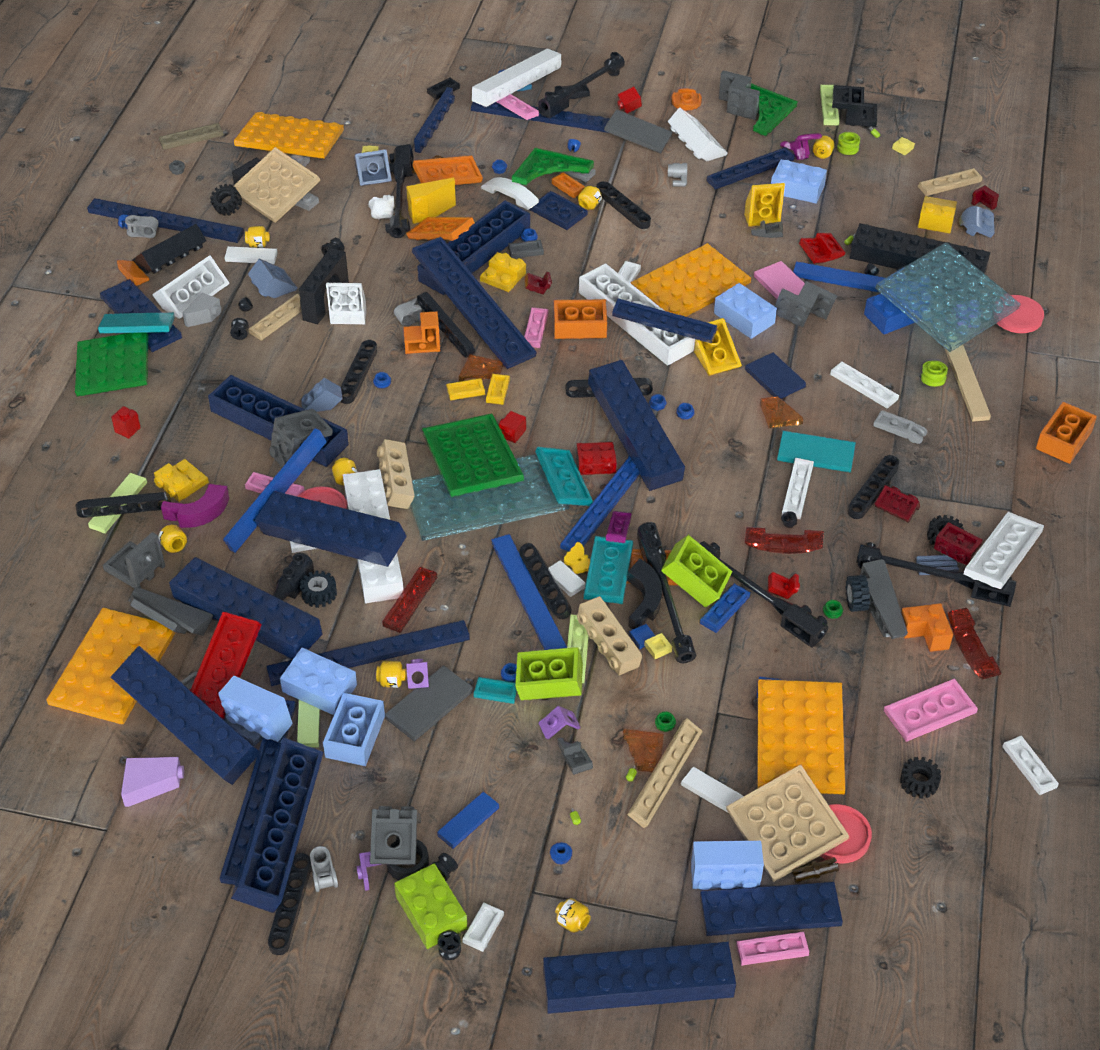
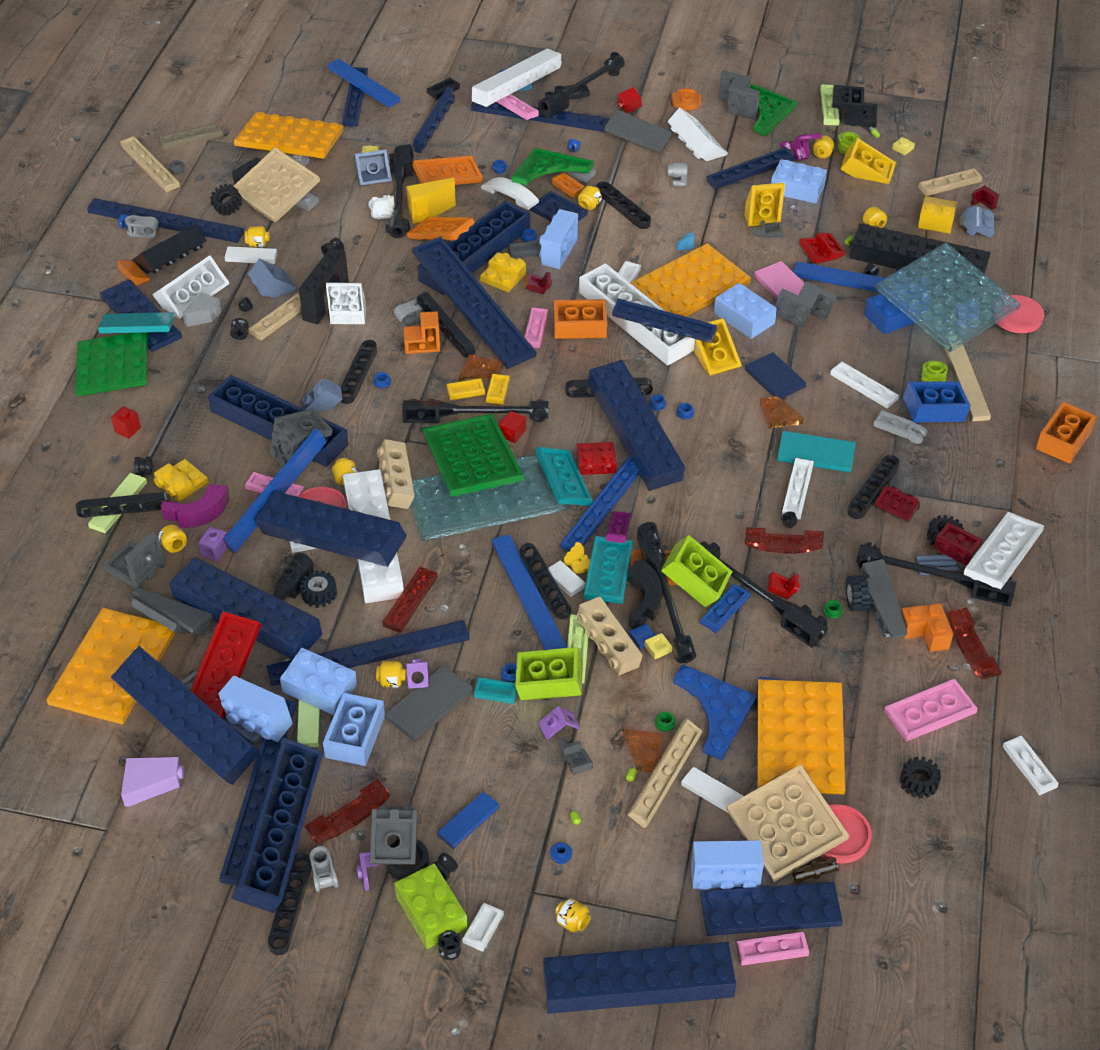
(143, 465): none -> black wheel
(150, 164): none -> tan tile
(212, 544): none -> medium lavender brick
(349, 815): none -> clear red slope
(354, 102): none -> dark blue plate
(364, 83): none -> blue tile
(431, 410): none -> black bar
(559, 239): none -> light blue brick
(686, 243): none -> dark azure tile
(723, 706): none -> blue plate
(867, 163): none -> yellow slope
(875, 217): none -> yellow head
(936, 401): none -> blue brick

